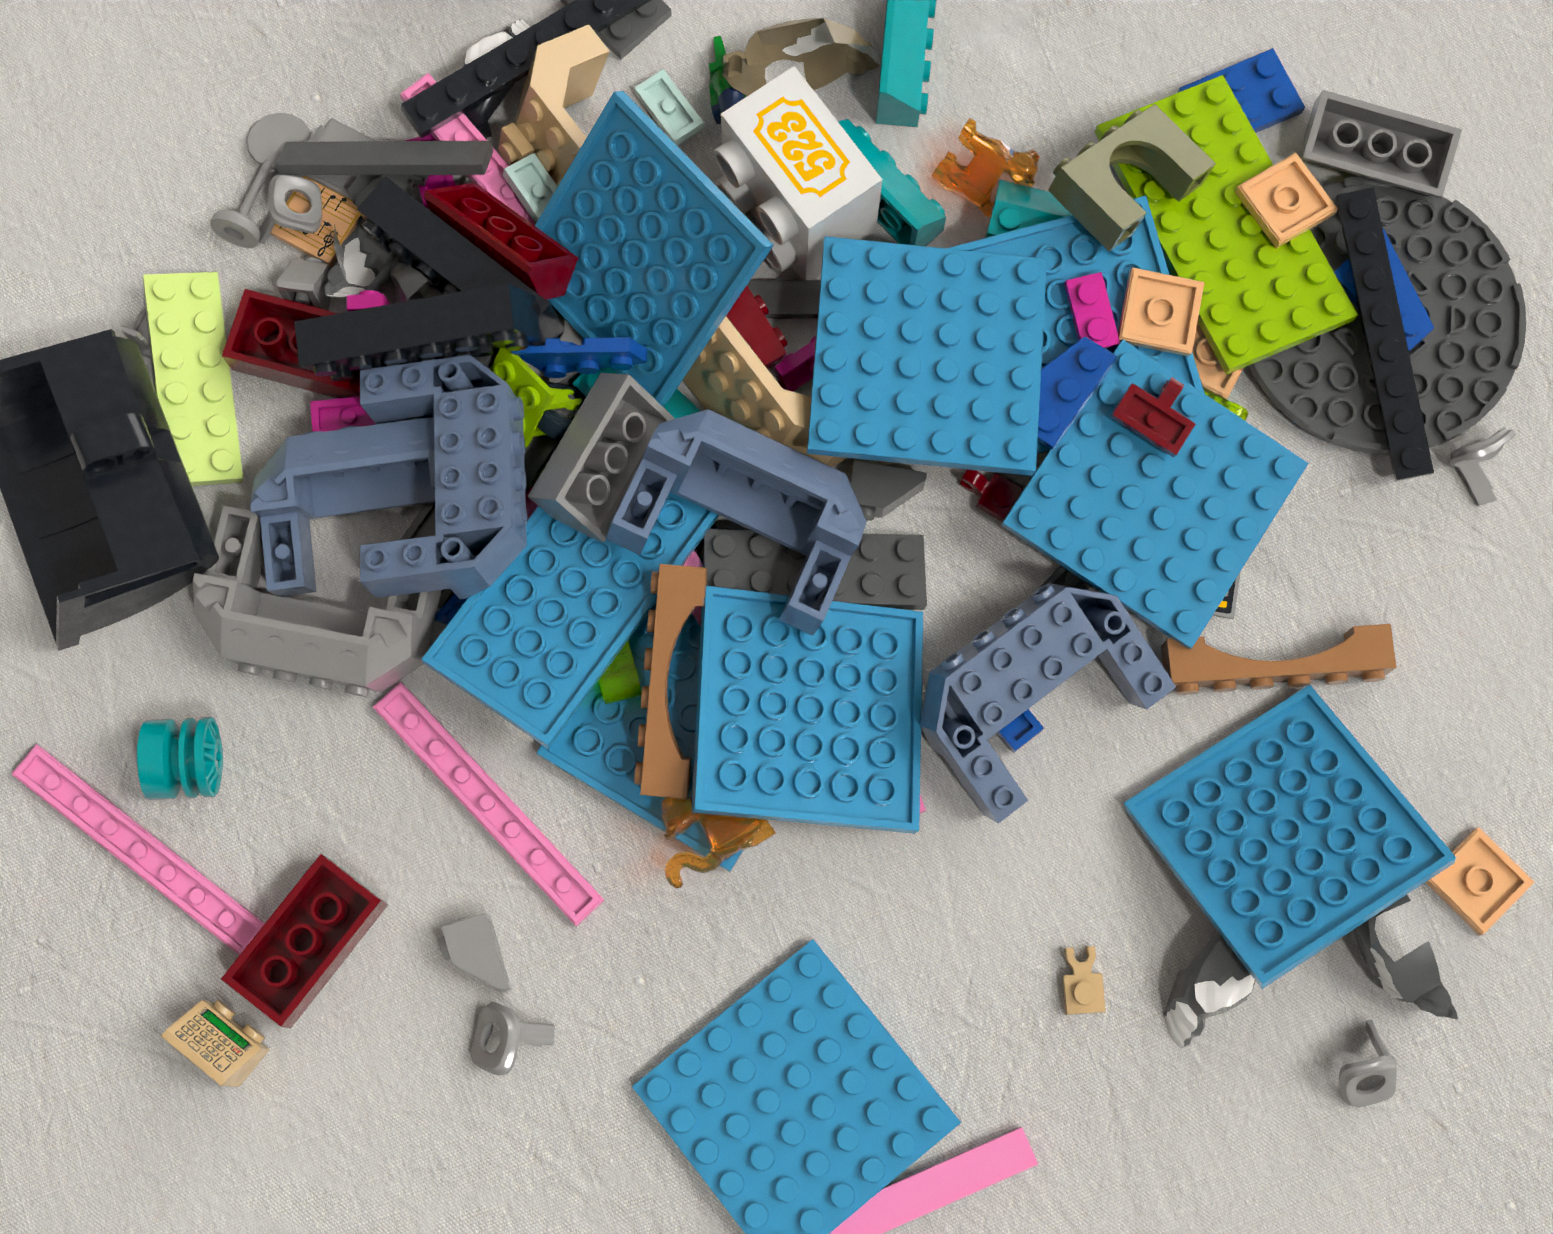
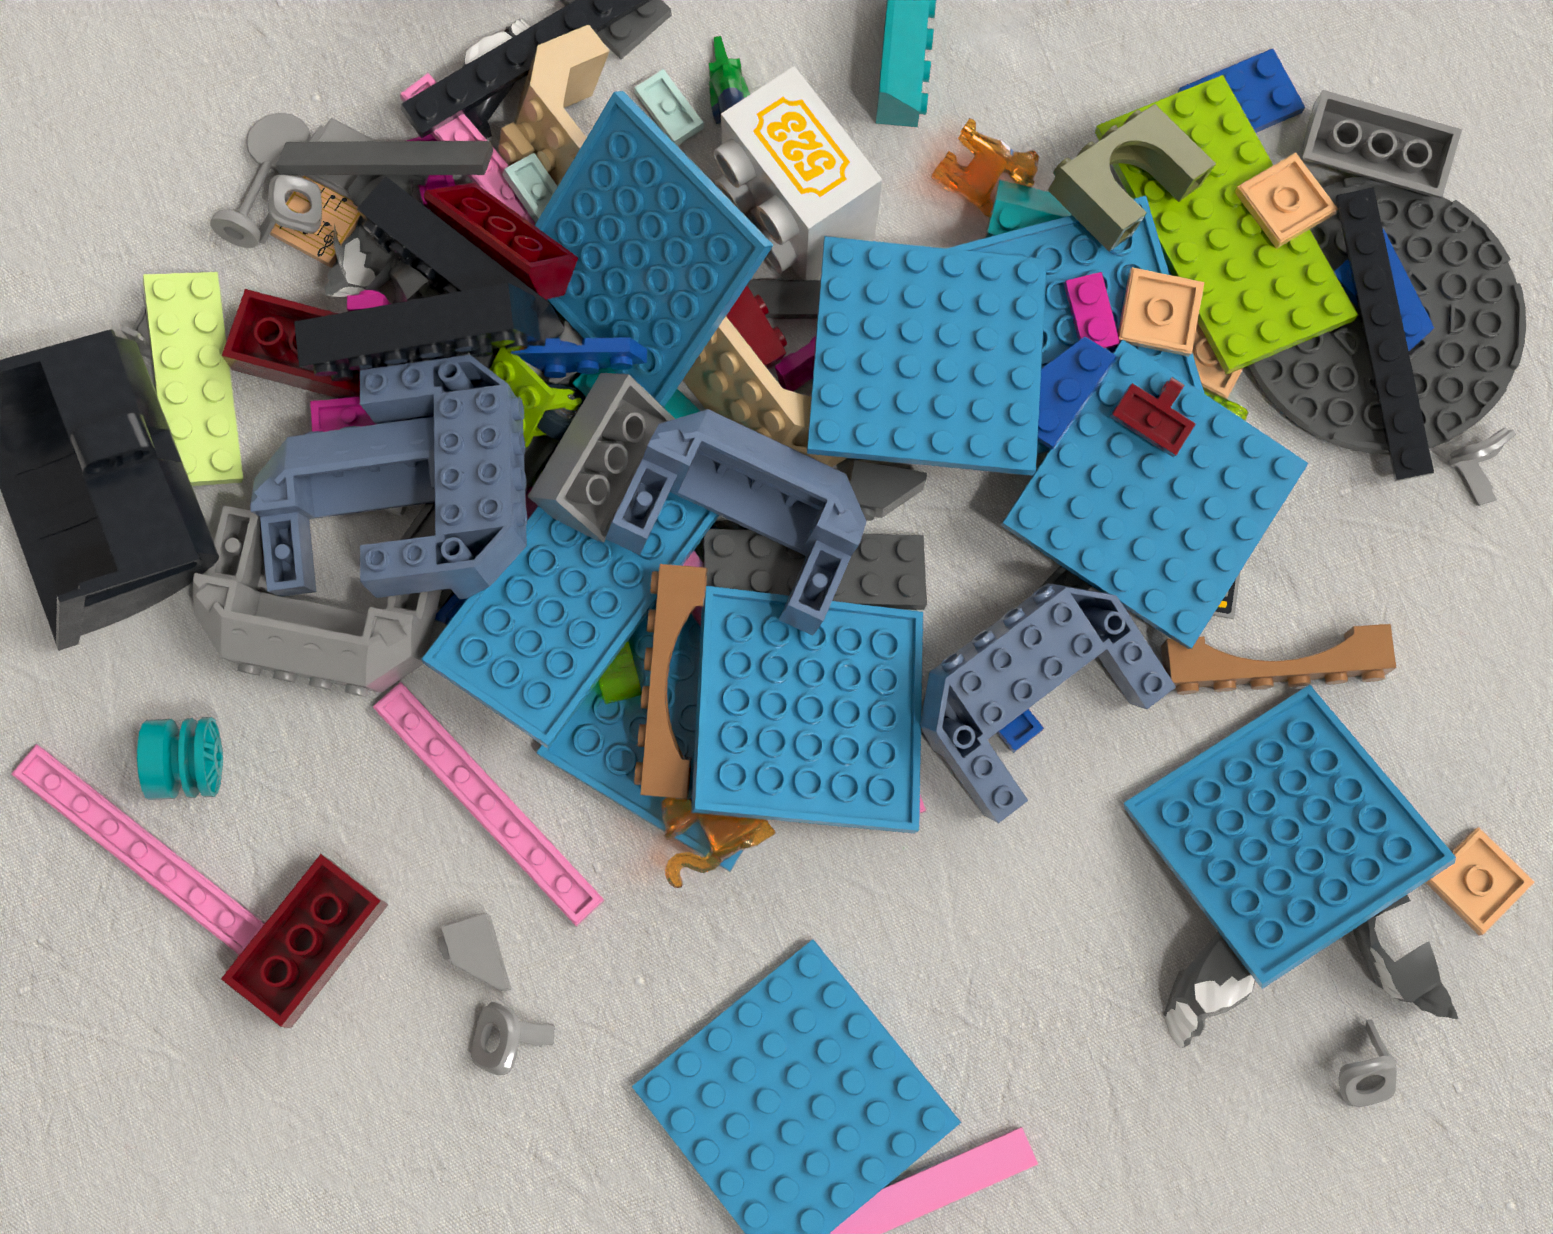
(217, 1042): tan slope -> none
(305, 282): light grey slope -> none
(822, 45): dark tan animal -> none
(902, 207): teal slope -> none
(996, 495): dark red plate -> none
(1083, 989): tan plate -> none

